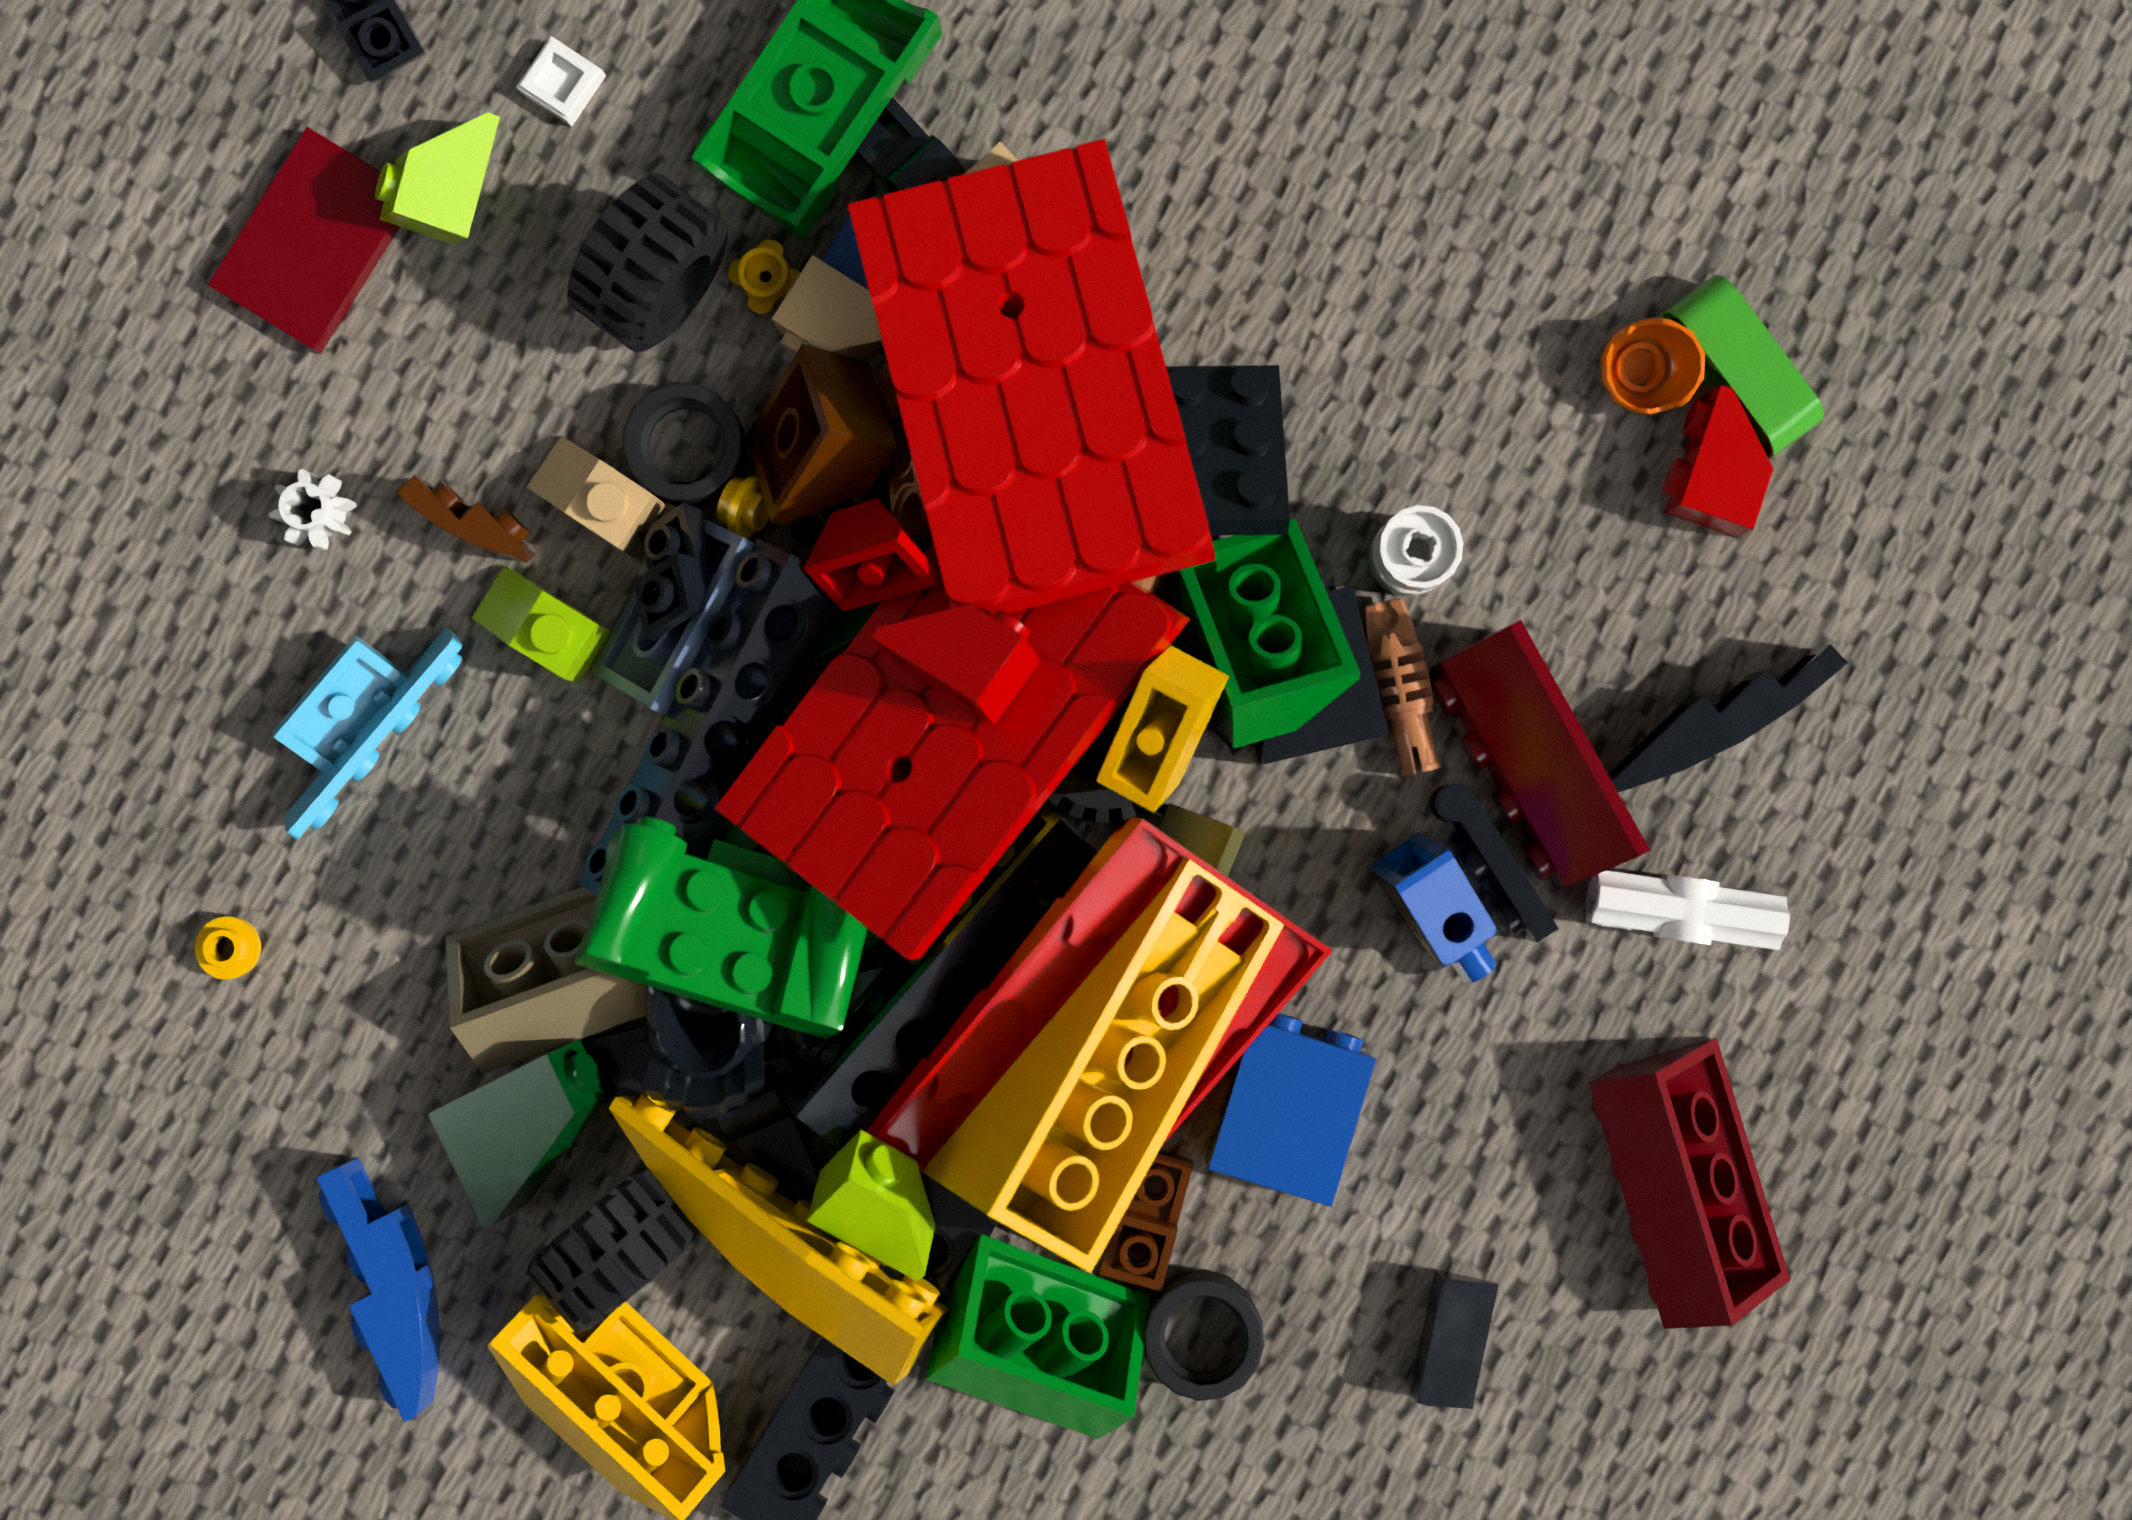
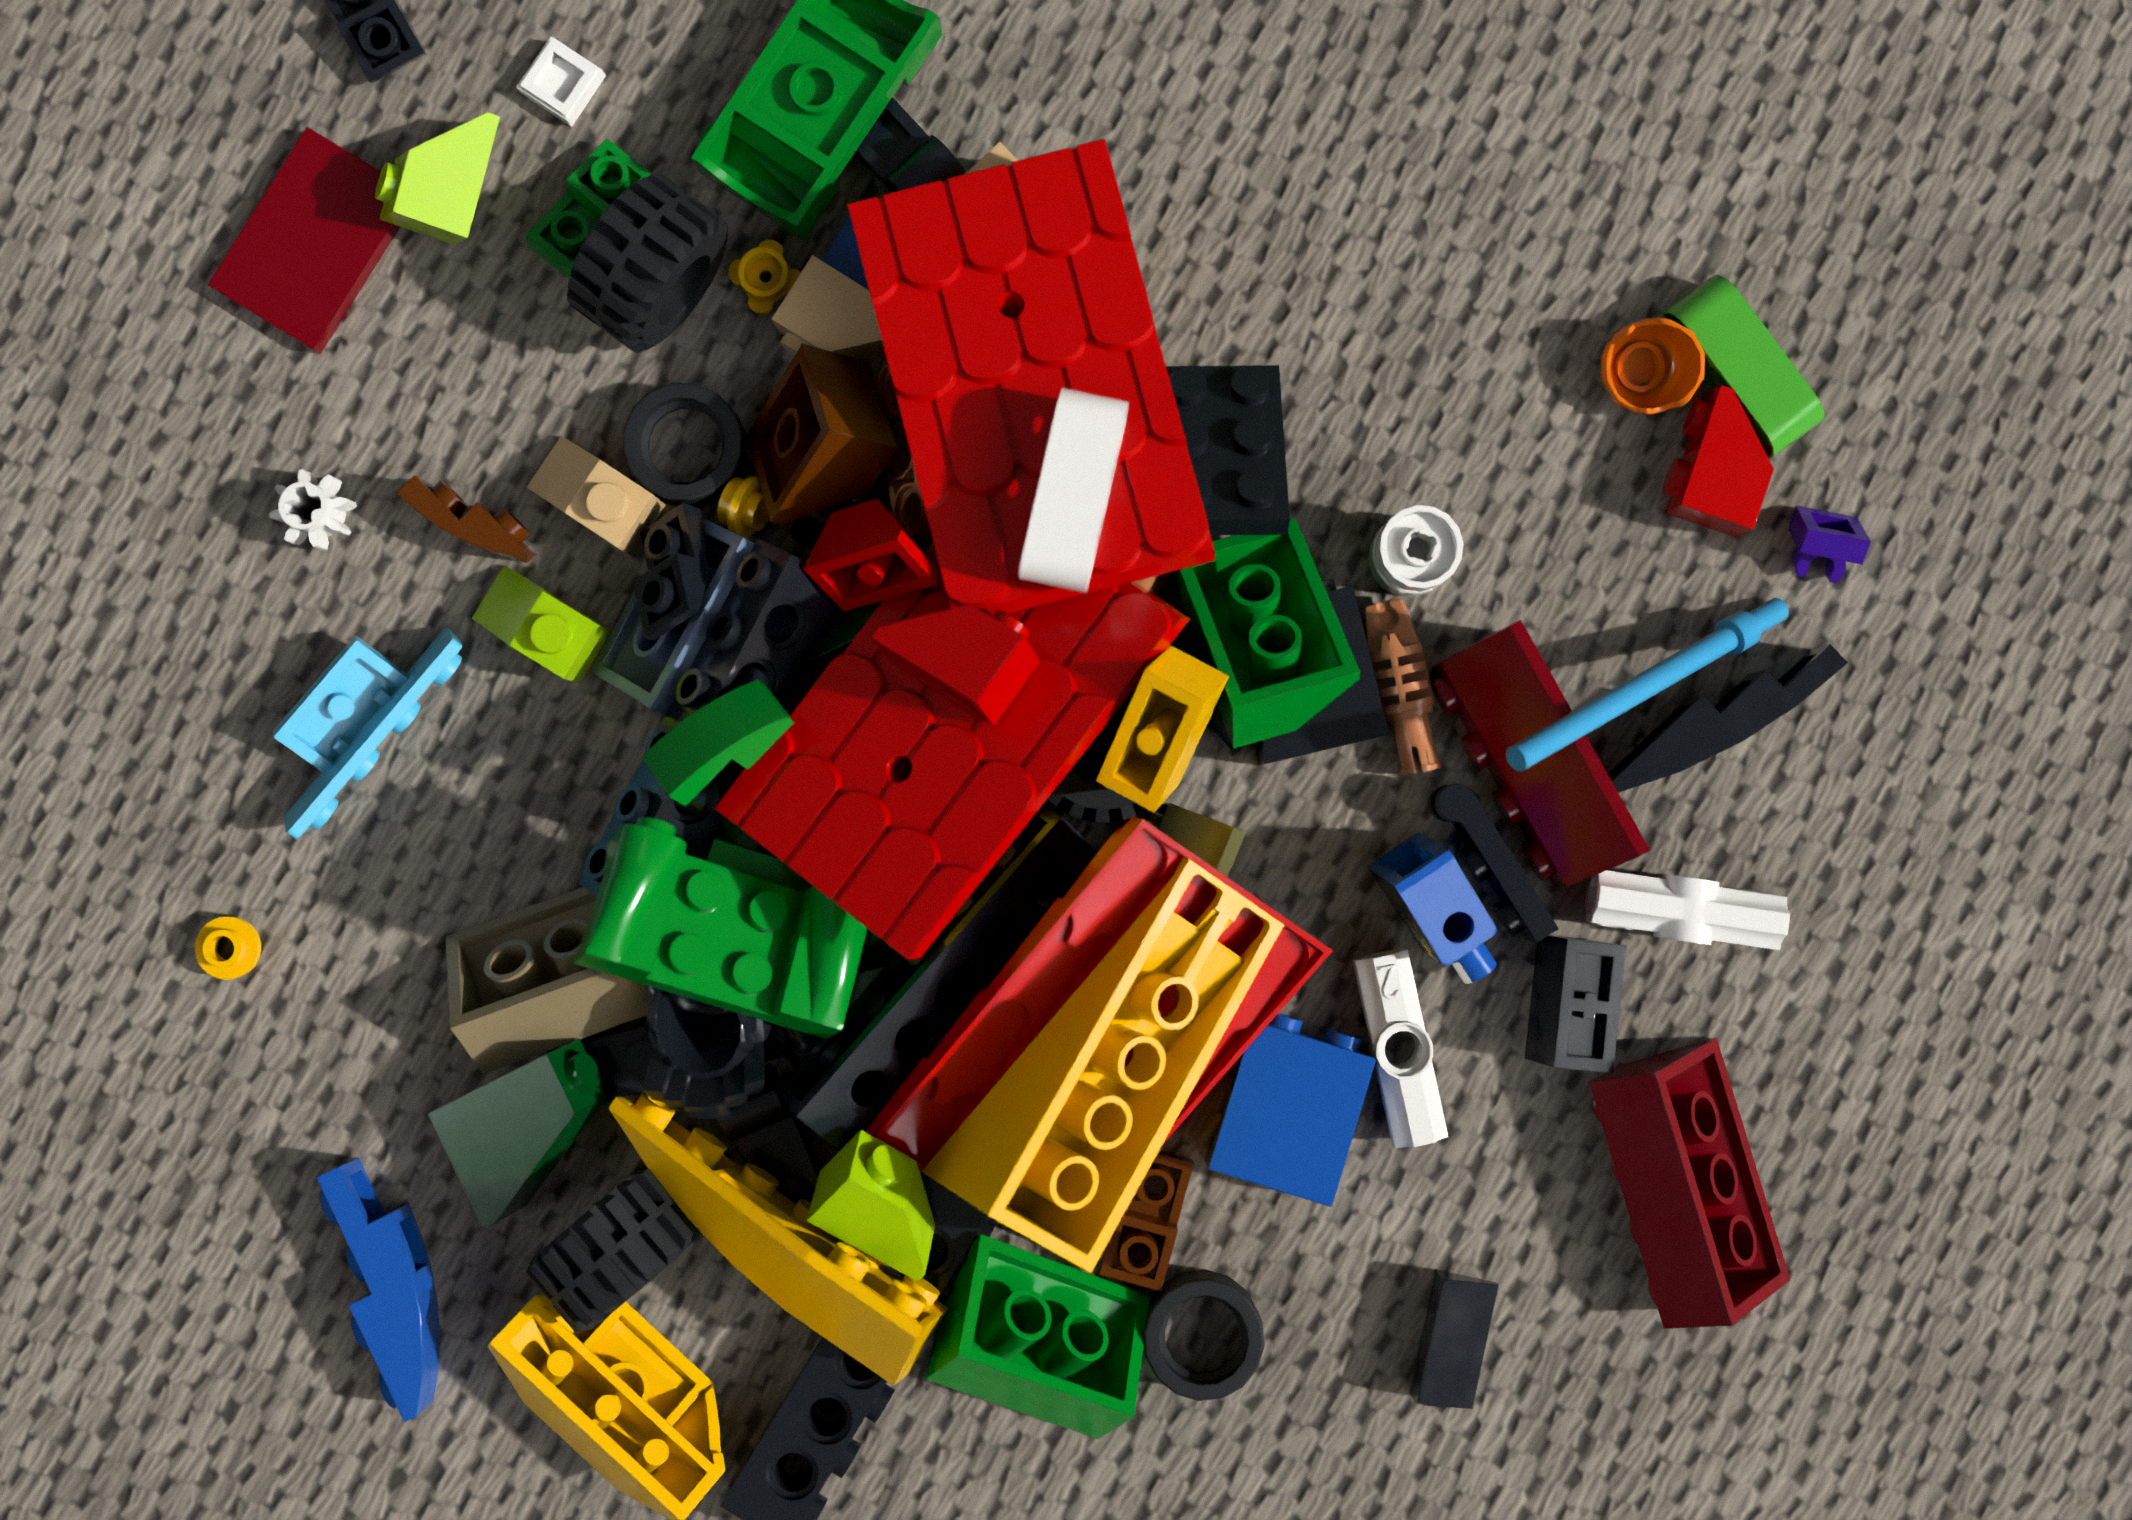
(588, 195): none -> green slope
(729, 728): none -> green slope
(1073, 490): none -> white beam
(1410, 1087): none -> white piece
(1575, 1003): none -> black hinge
(1730, 637): none -> dark azure bar
(1828, 536): none -> dark purple tile

